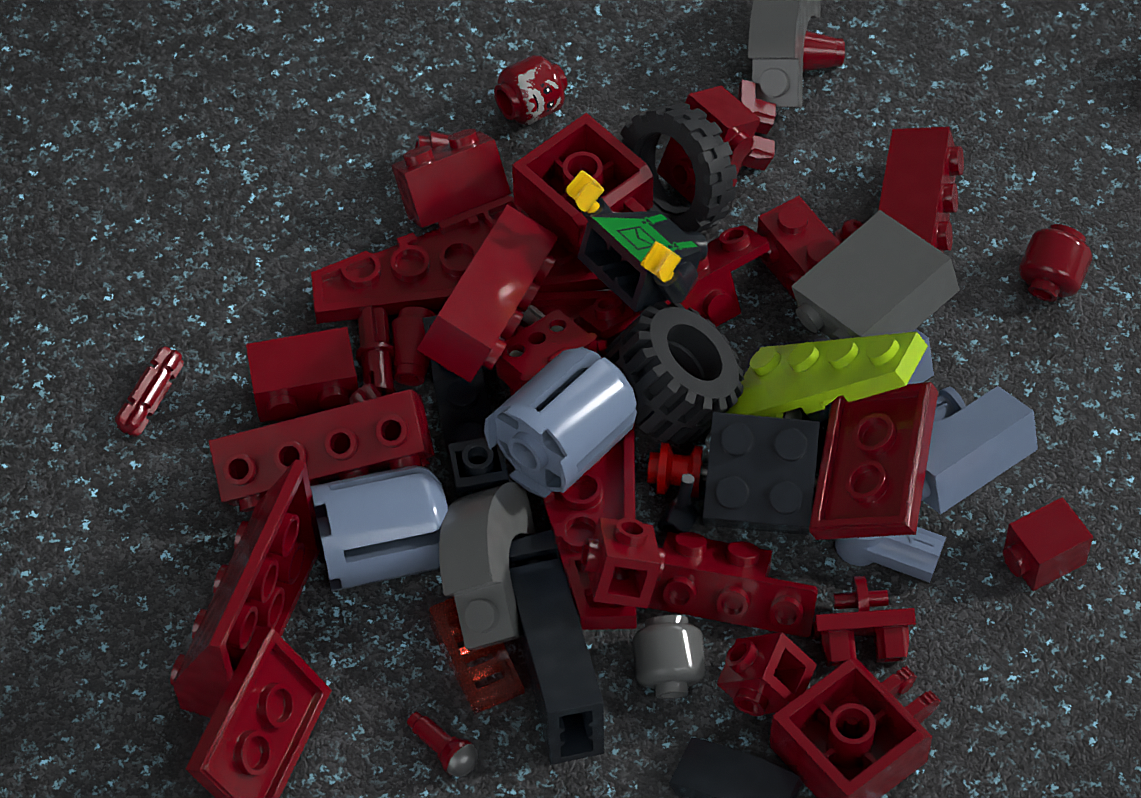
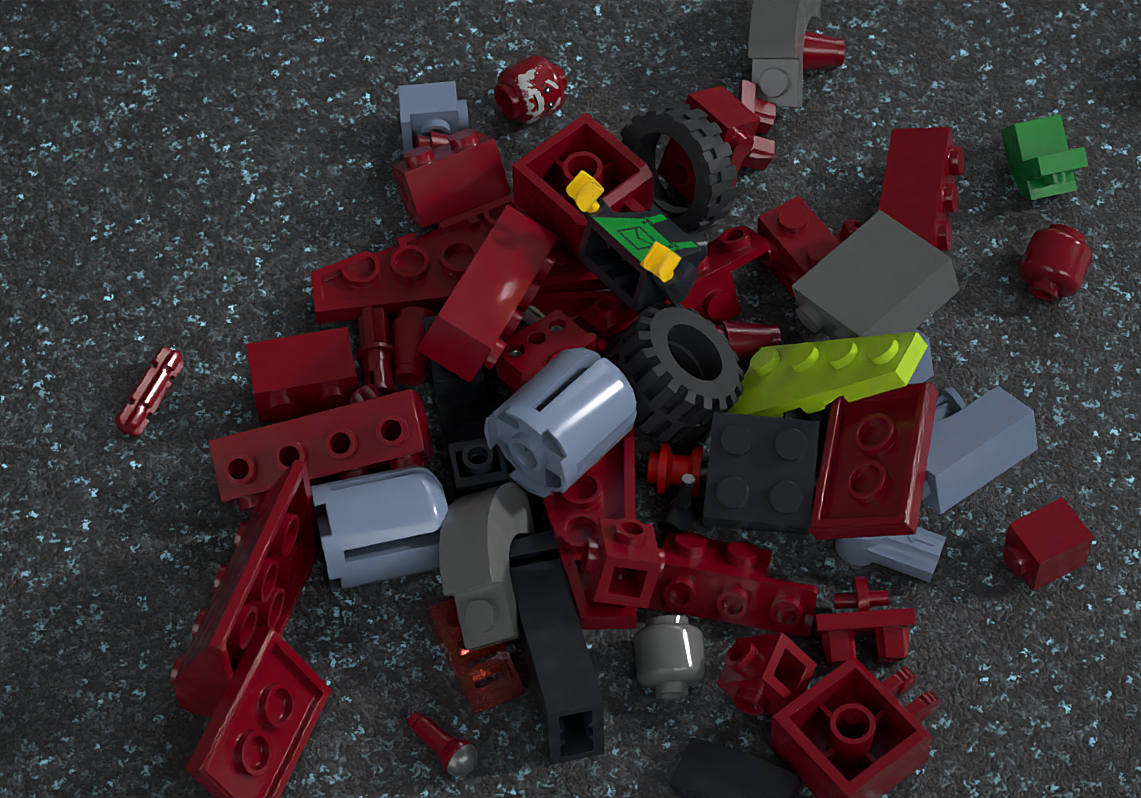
(430, 109): none -> sand blue brick
(748, 337): none -> dark red cone
(1041, 157): none -> green brick

